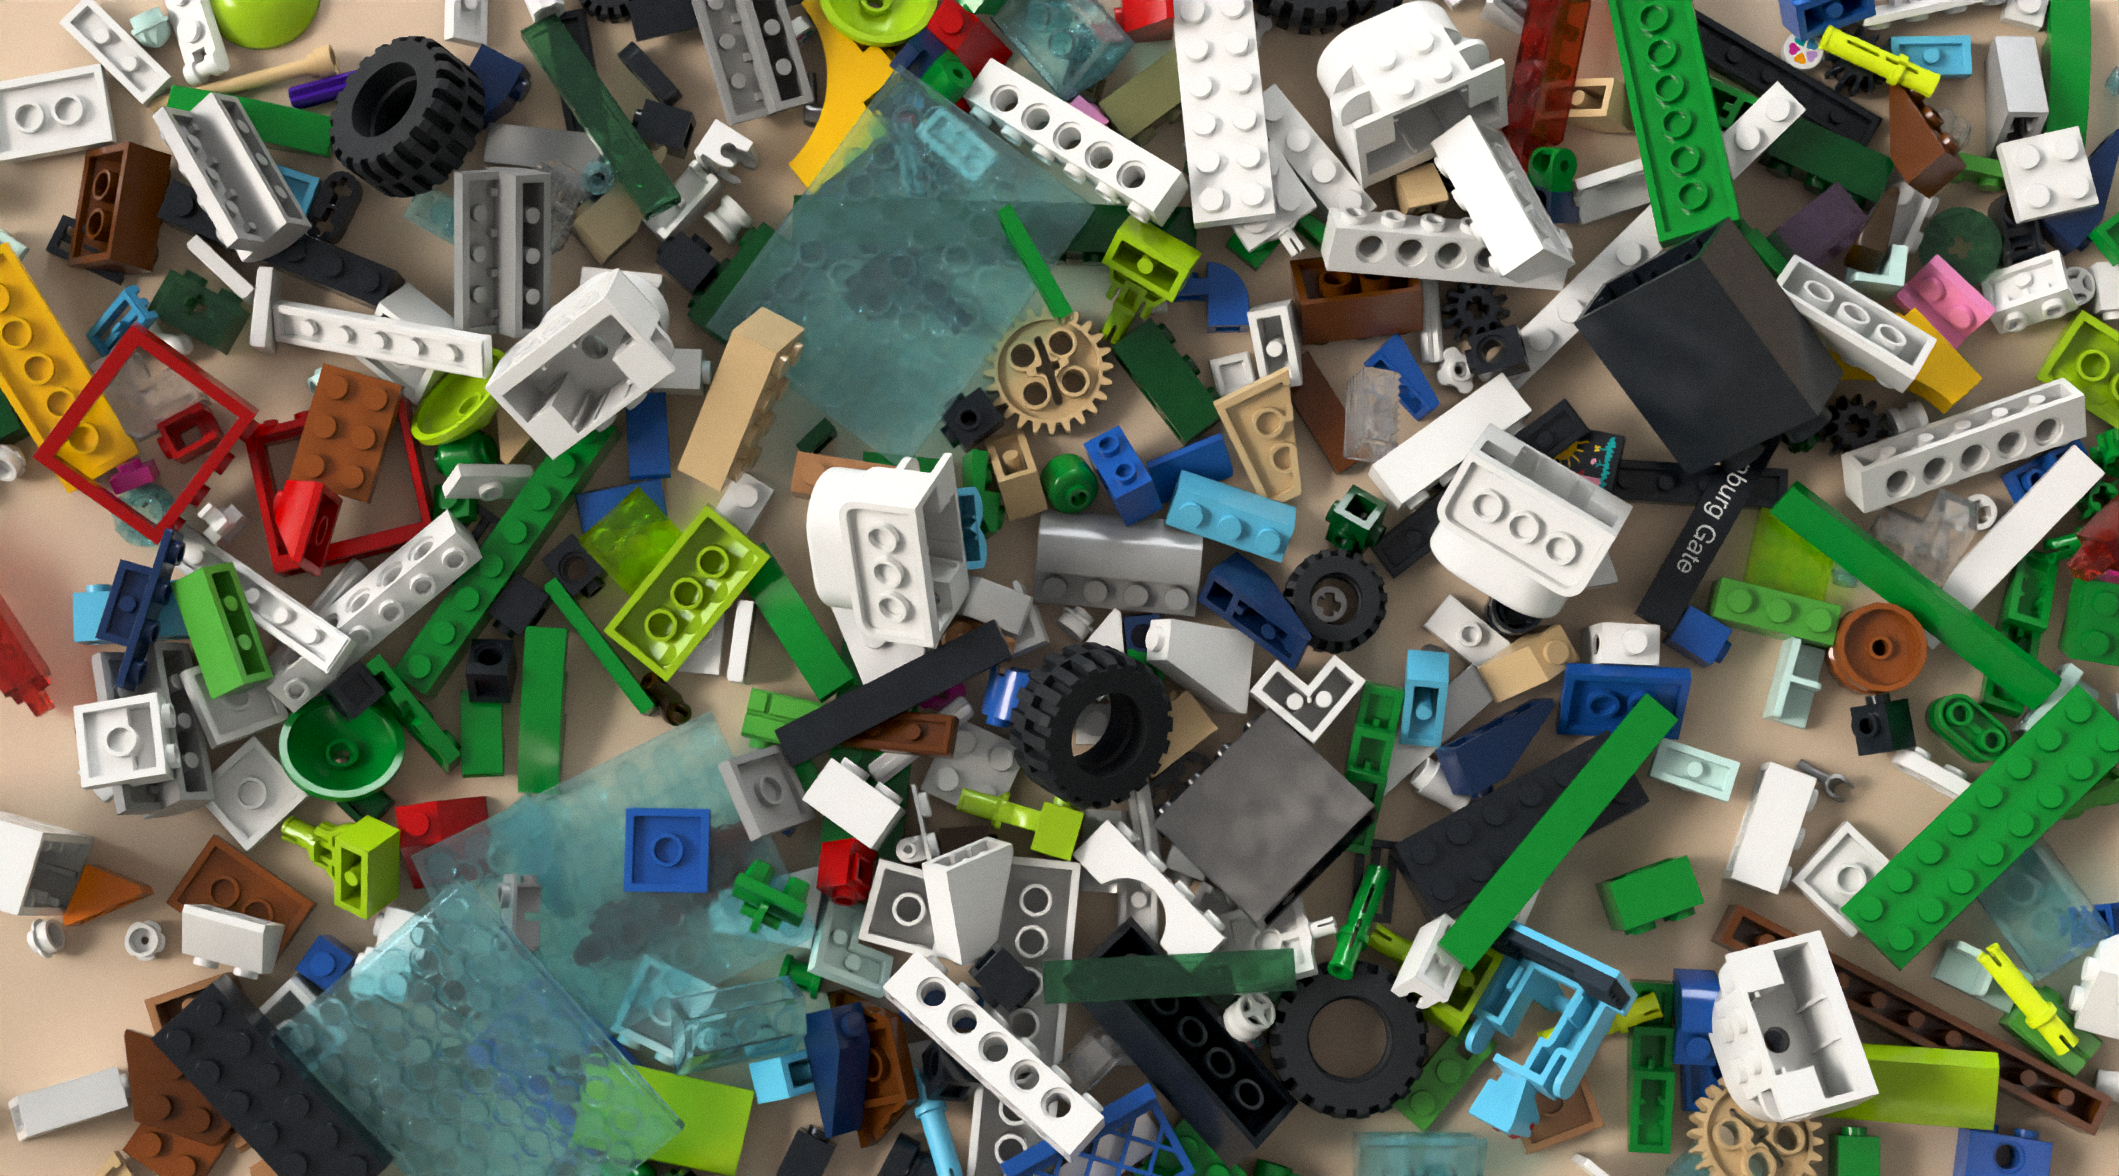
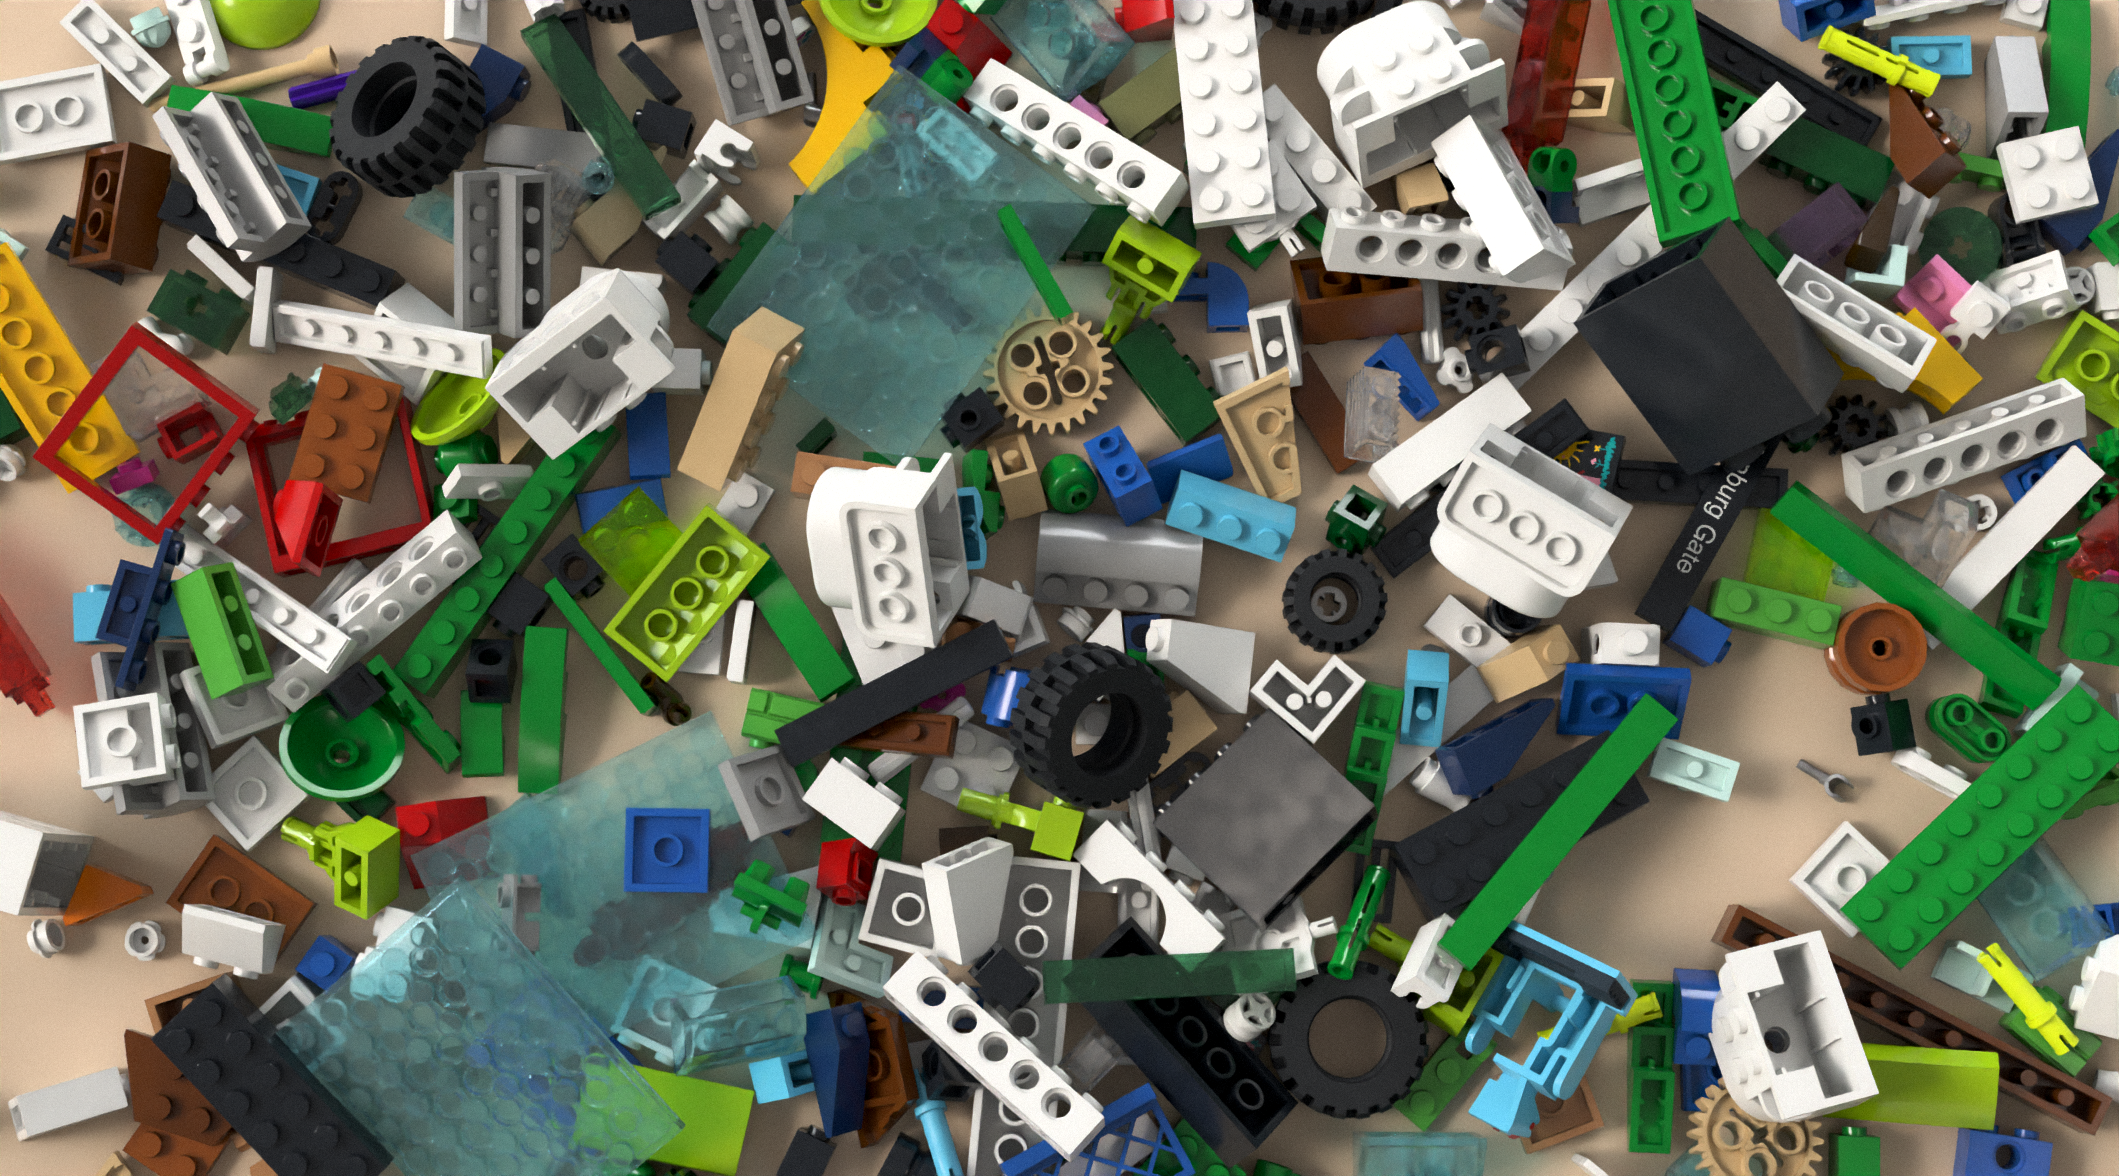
(138, 309): dark azure tile -> none
(289, 398): none -> clear green plate
(923, 846): white hinge -> none
(1255, 607): dark blue slope -> none
(1650, 893): green brick -> none
(1771, 829): white brick -> none
(1794, 683): light aqua panel -> none
(1800, 54): white tile -> none
(1975, 313): none -> white plate

